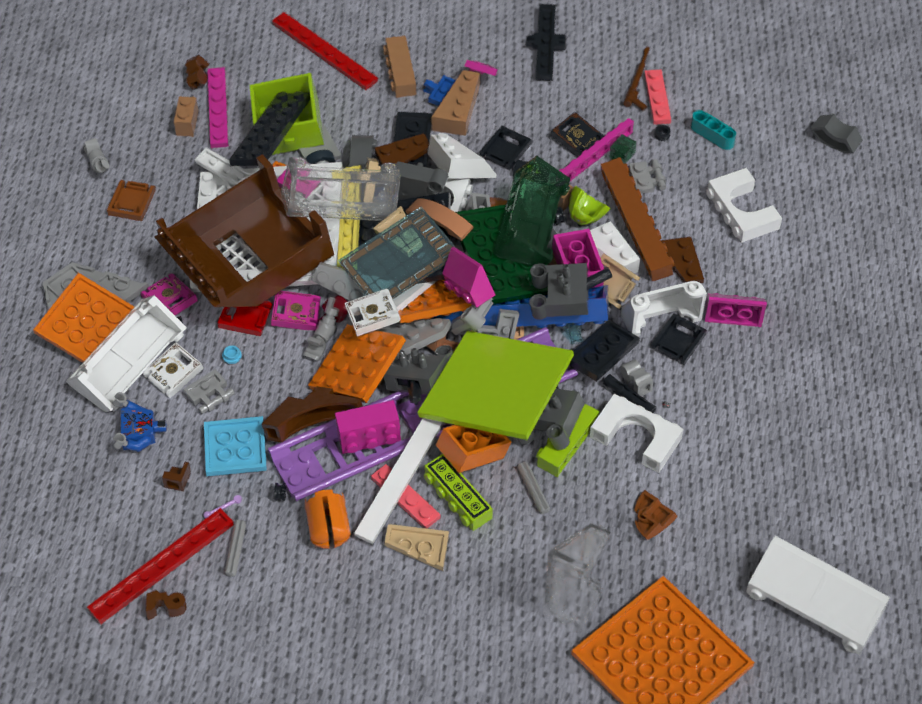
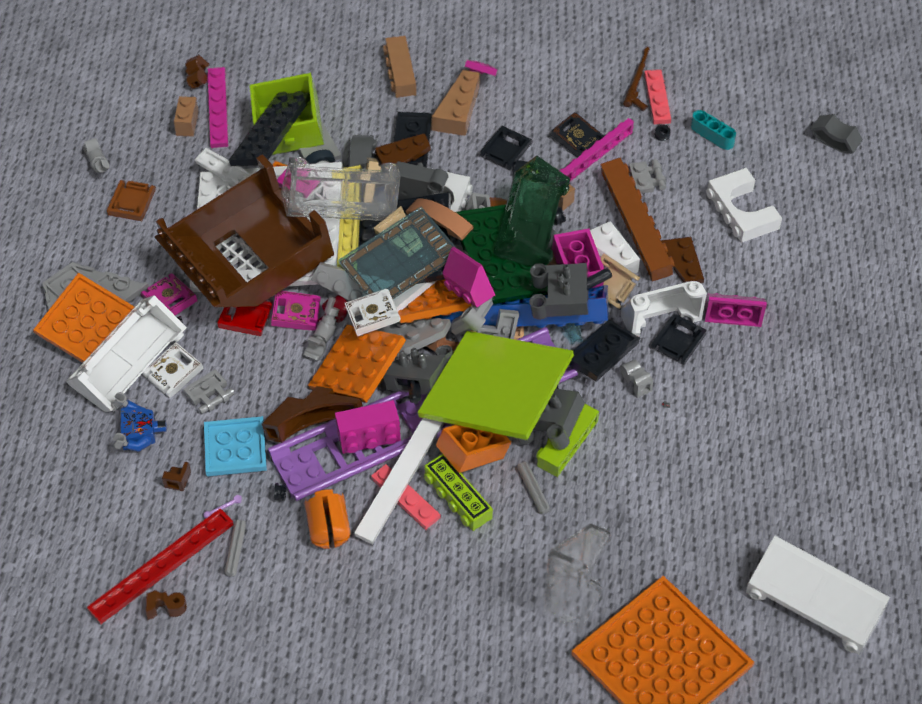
(231, 354): medium azure plate -> none
(325, 51): red plate -> none
(419, 543): tan wing -> none
(438, 91): blue plate -> none
(457, 159): white wedge -> none
(546, 42): black hinge -> none
(585, 208): lime hair -> none
(622, 390): black pin -> none
(622, 412): white arch -> none
(624, 148): clear green brick -> none
(652, 515): dark orange brick -> none

